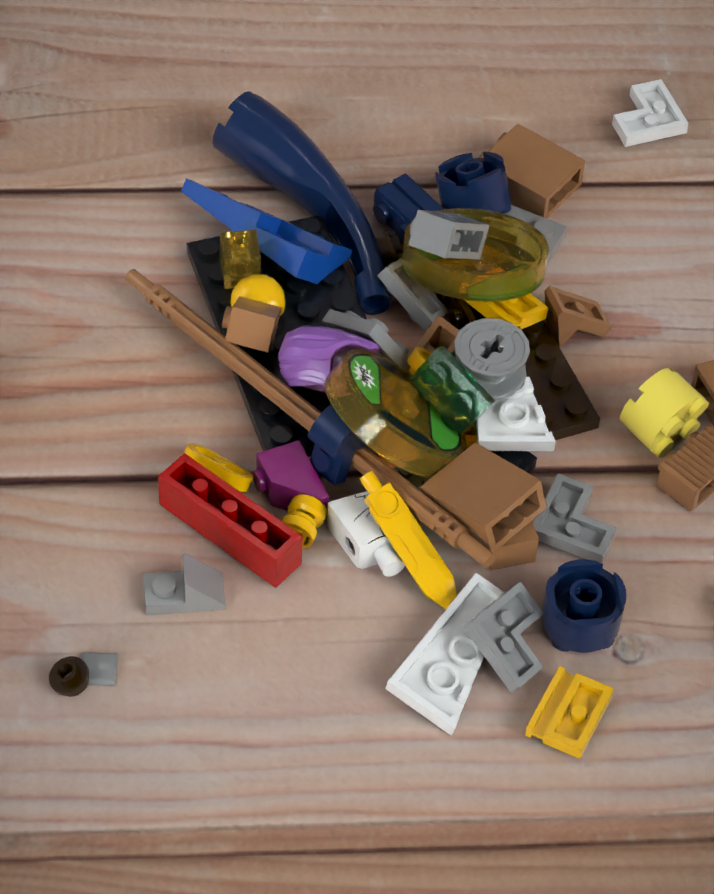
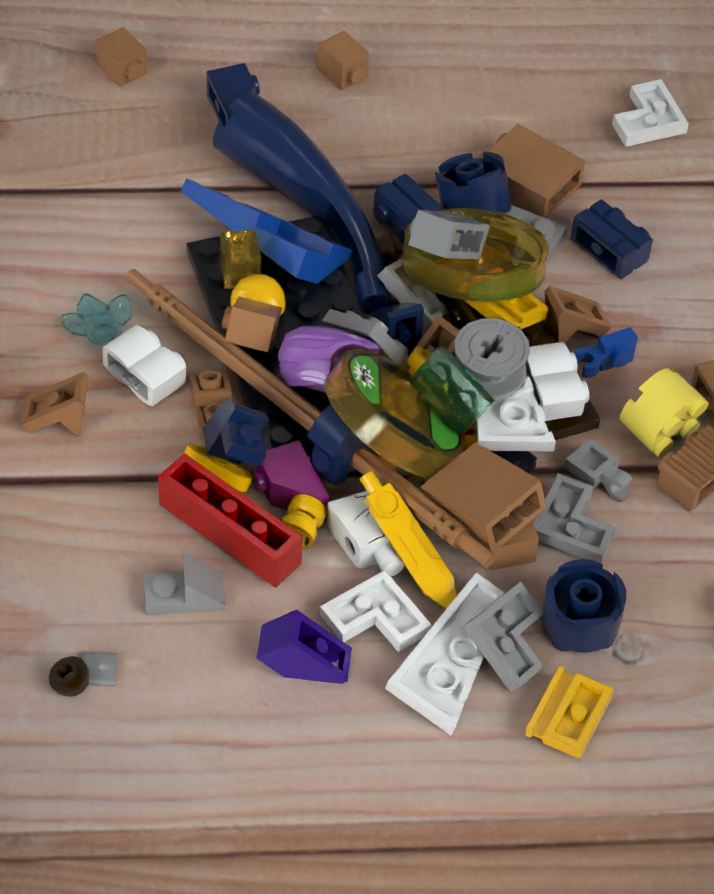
(57, 403): none -> medium nougat slope
(97, 319): none -> clear light blue plate
(121, 56): none -> medium nougat brick
(144, 365): none -> white brick
(208, 392): none -> medium nougat slope
(226, 85): none -> dark blue slope
(236, 434): none -> dark blue brick
(303, 649): none -> dark purple slope
(342, 60): none -> medium nougat brick
(376, 603): none -> white plate
(403, 322): none -> dark blue slope
(556, 381): none -> white brick
(598, 465): none -> light grey plate
(610, 352): none -> blue plate
(611, 238): none -> dark blue brick

